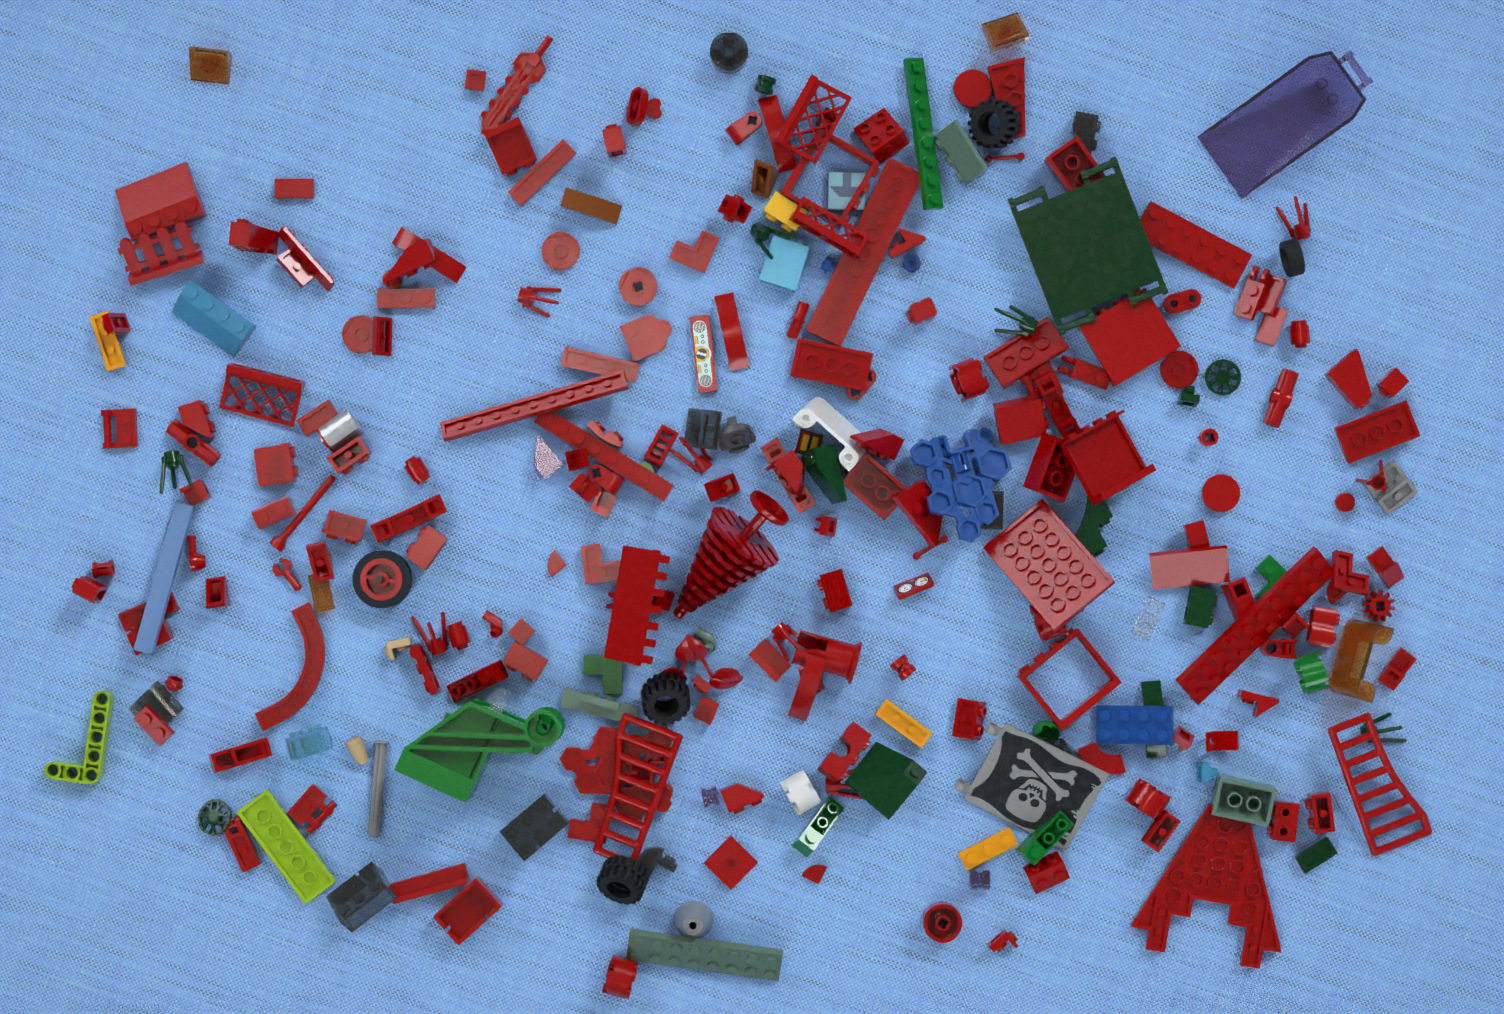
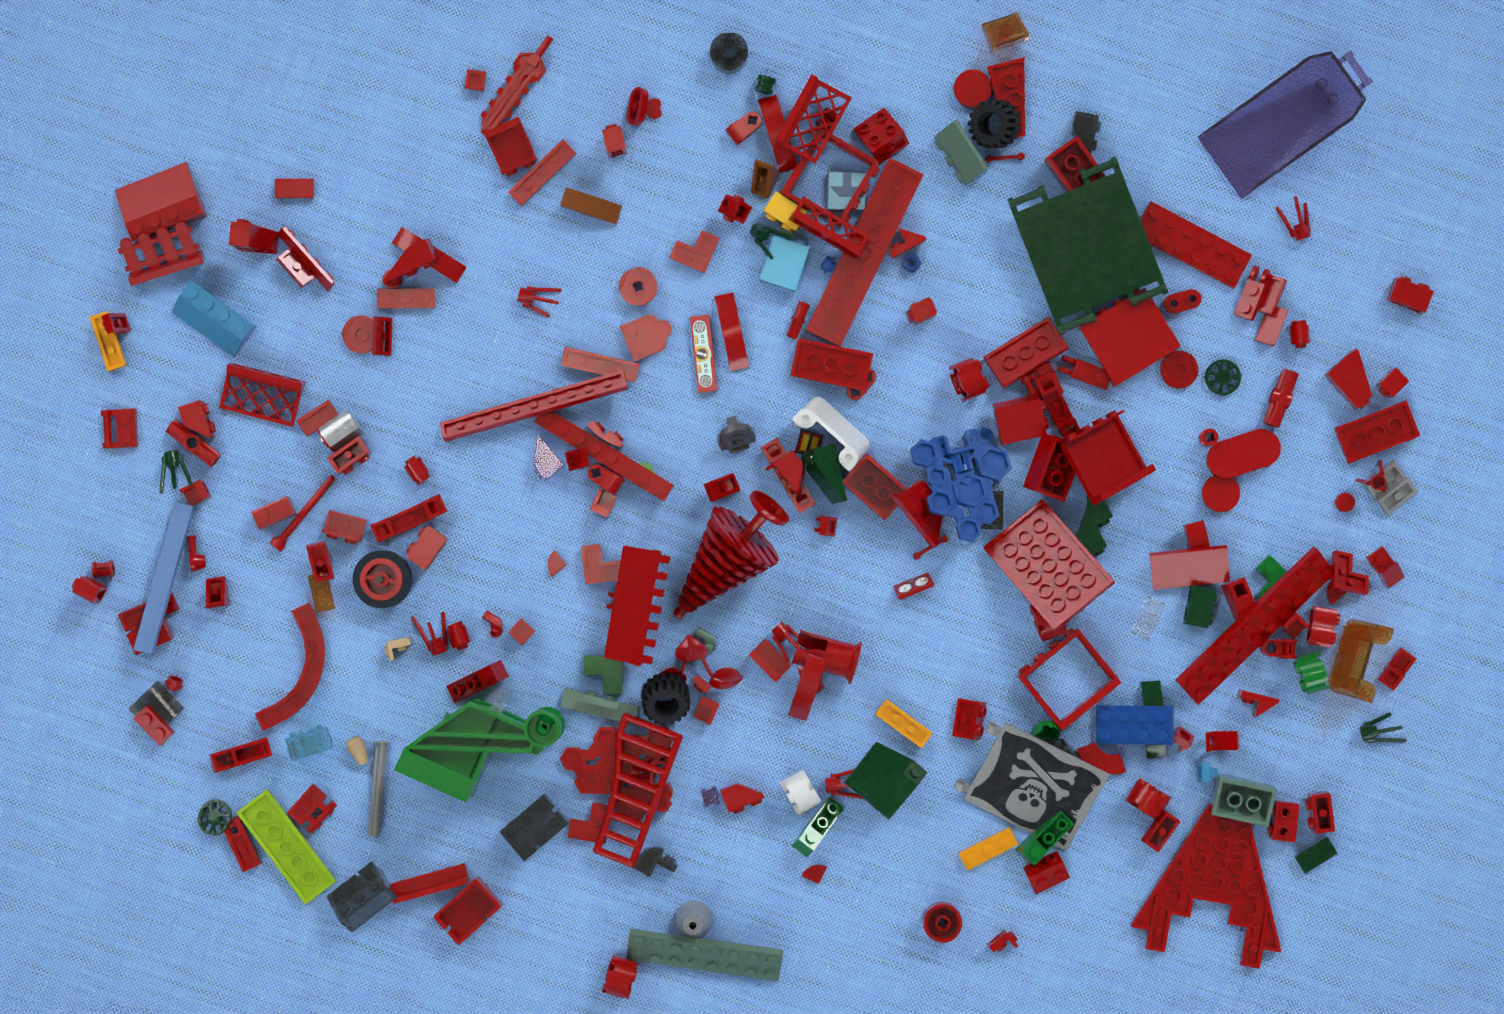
(91, 745): lime beam -> none
(210, 65): clear orange slope -> none
(276, 464): red bracket -> none
(287, 574): red bar -> none
(424, 668): red hinge -> none
(525, 661): red brick -> none
(560, 251): red tile -> none
(585, 487): red slope -> none
(622, 879): black tyre -> none
(654, 461): red slope -> none
(666, 601): red tile -> none
(701, 463): red plant -> none
(703, 428): clear smoke slope -> none
(730, 862): red plate -> none
(835, 590): red brick -> none
(836, 767): red arch -> none
(879, 443): red slope -> none
(903, 672): red wheel -> none
(923, 133): green plate -> none
(984, 879): clear purple wheel -> none
(1027, 324): dark green plant -> none
(1188, 398): dark green tile -> none
(1243, 454): none -> red tile
(1292, 257): black tyre -> none
(1371, 606): red gear -> none
(1396, 784): red bar -> none
(1410, 295): none -> red brick

